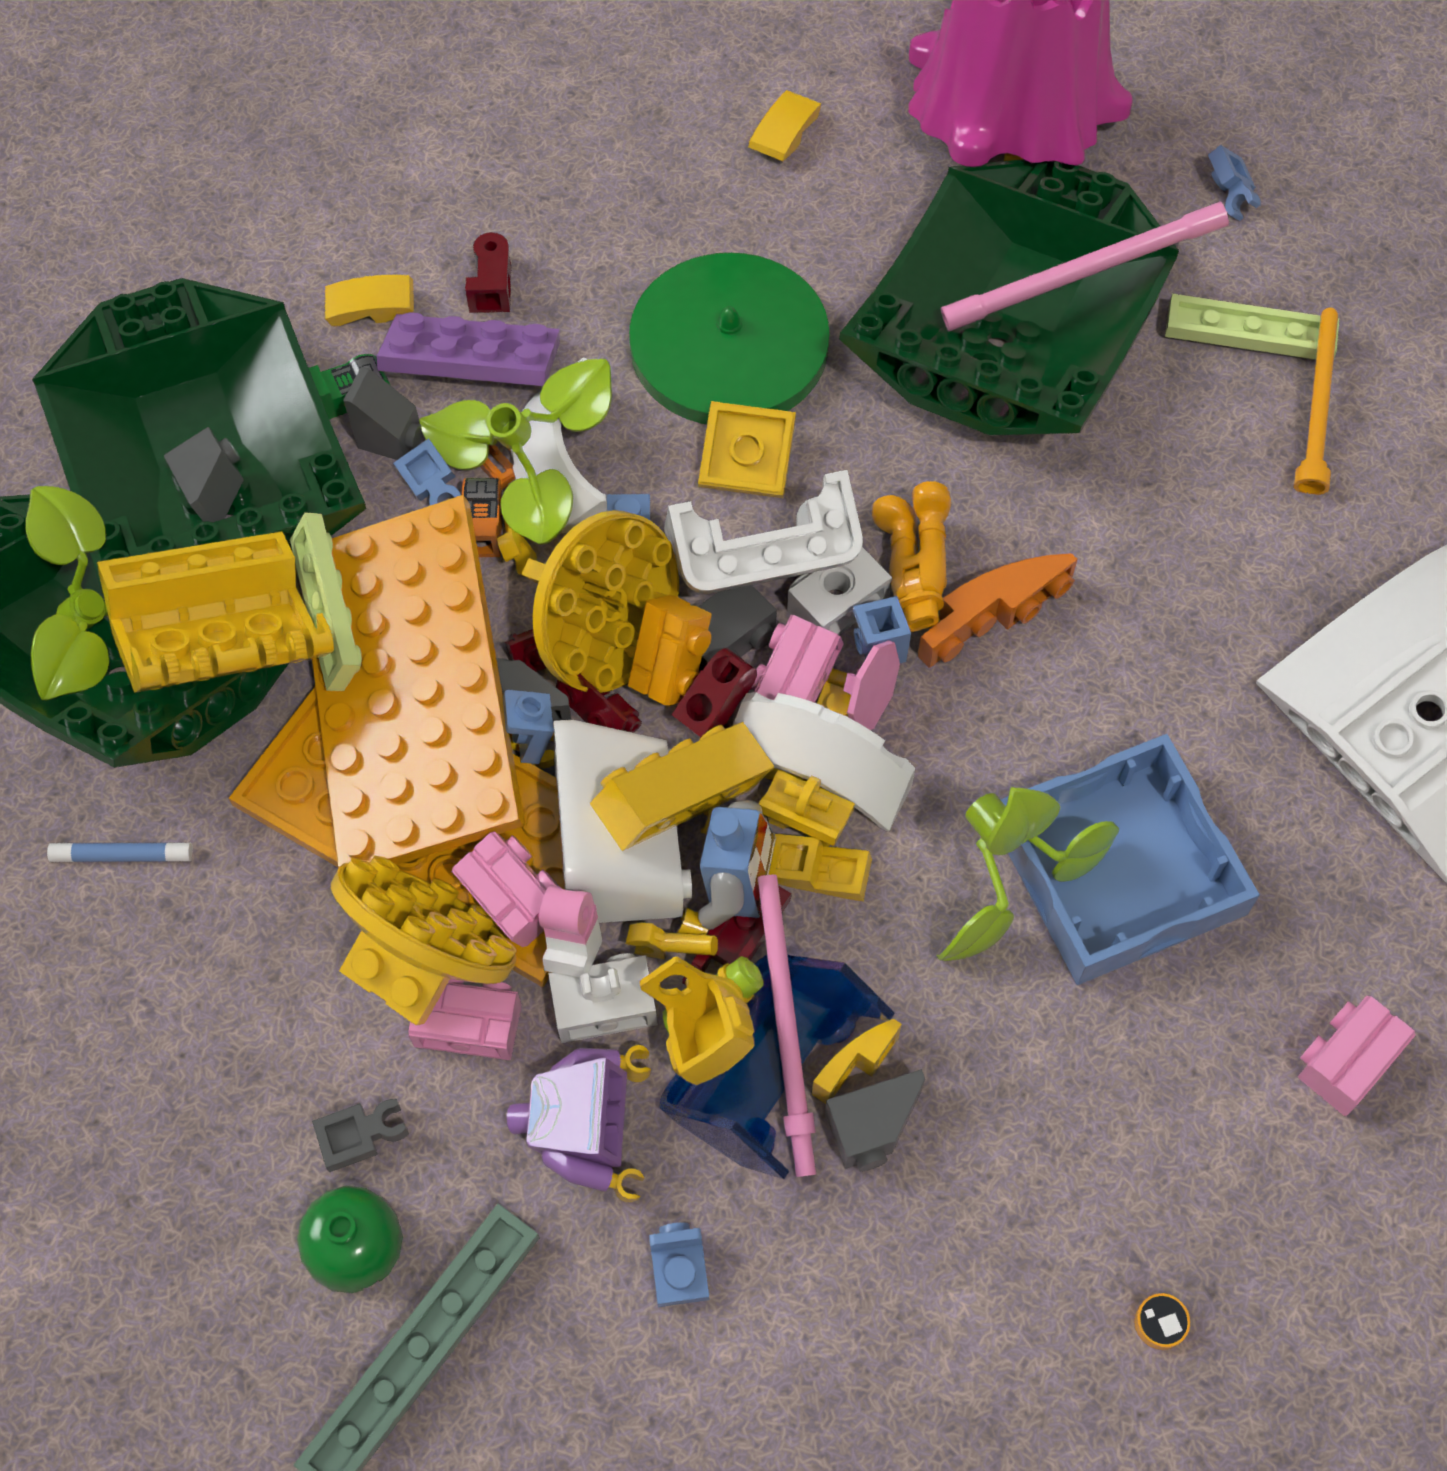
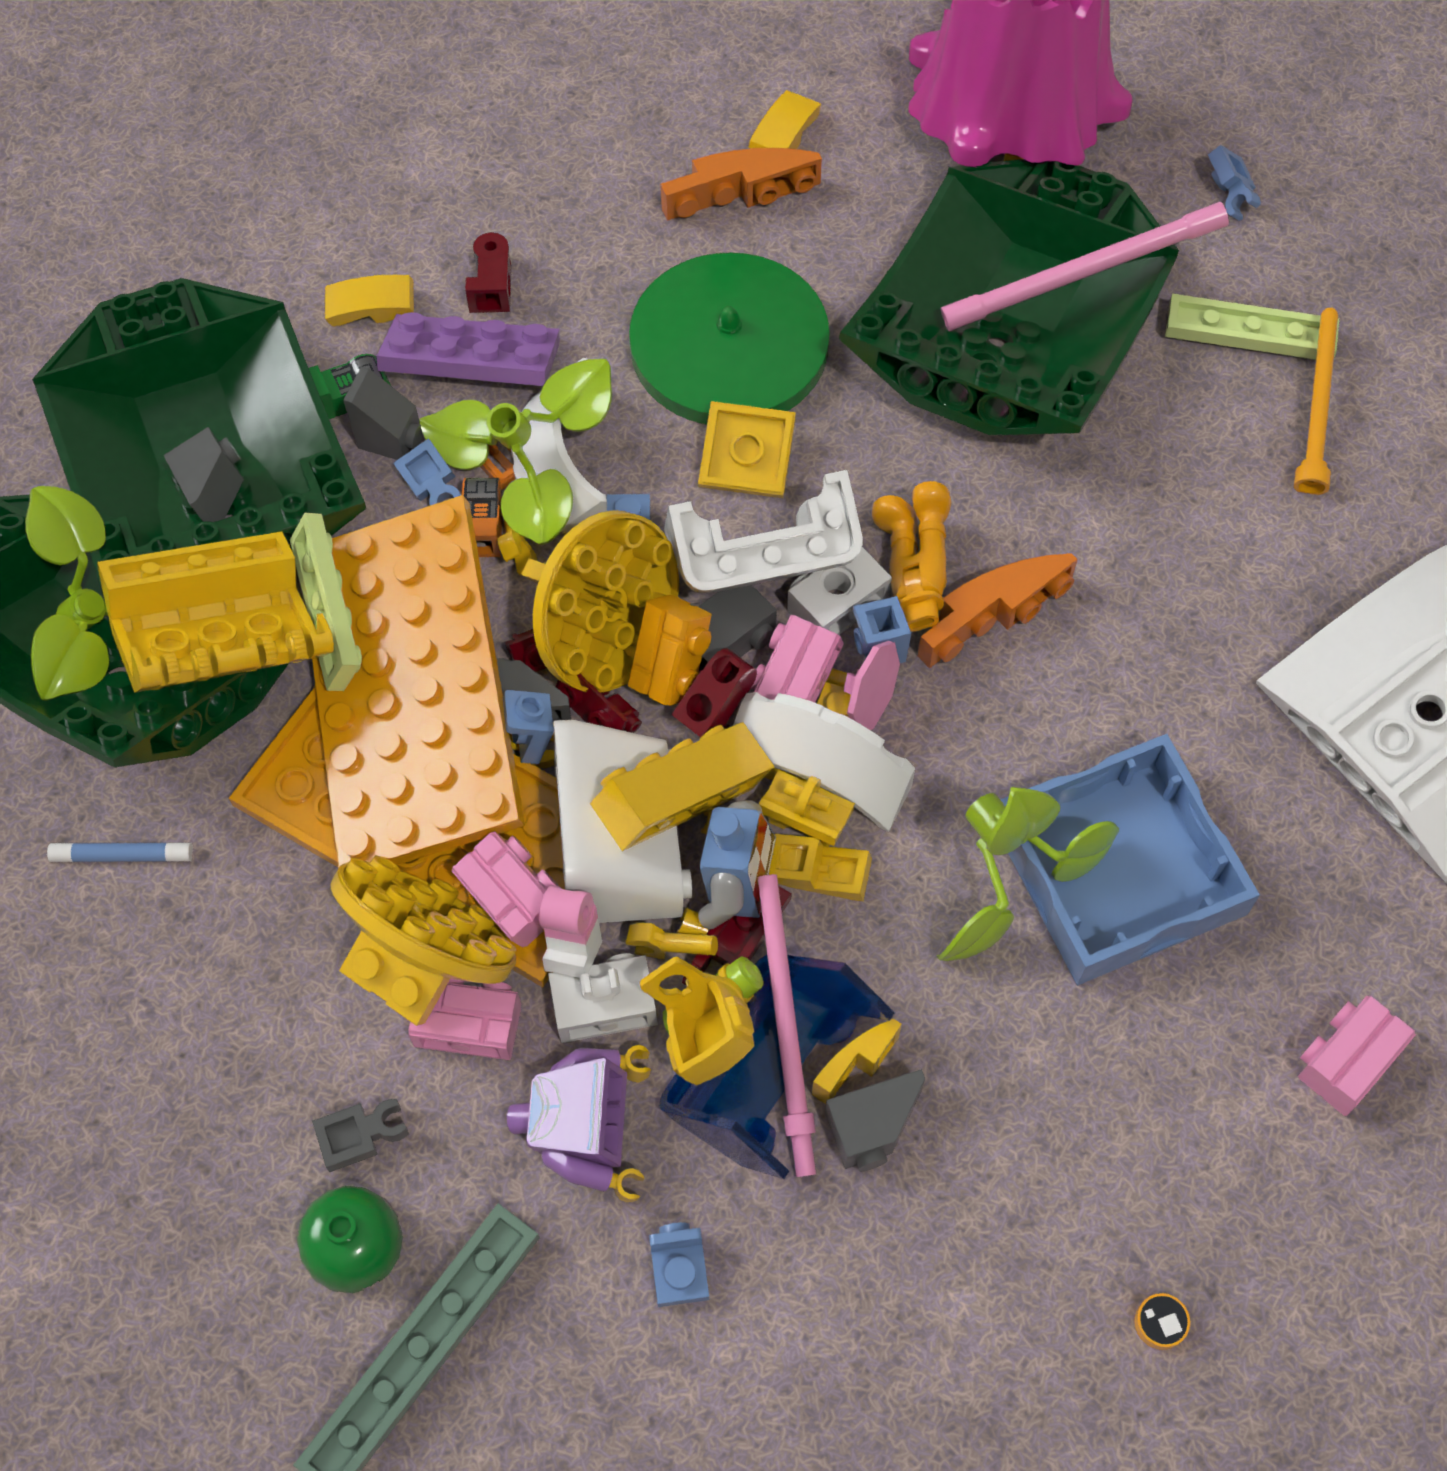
(752, 173): none -> orange slope

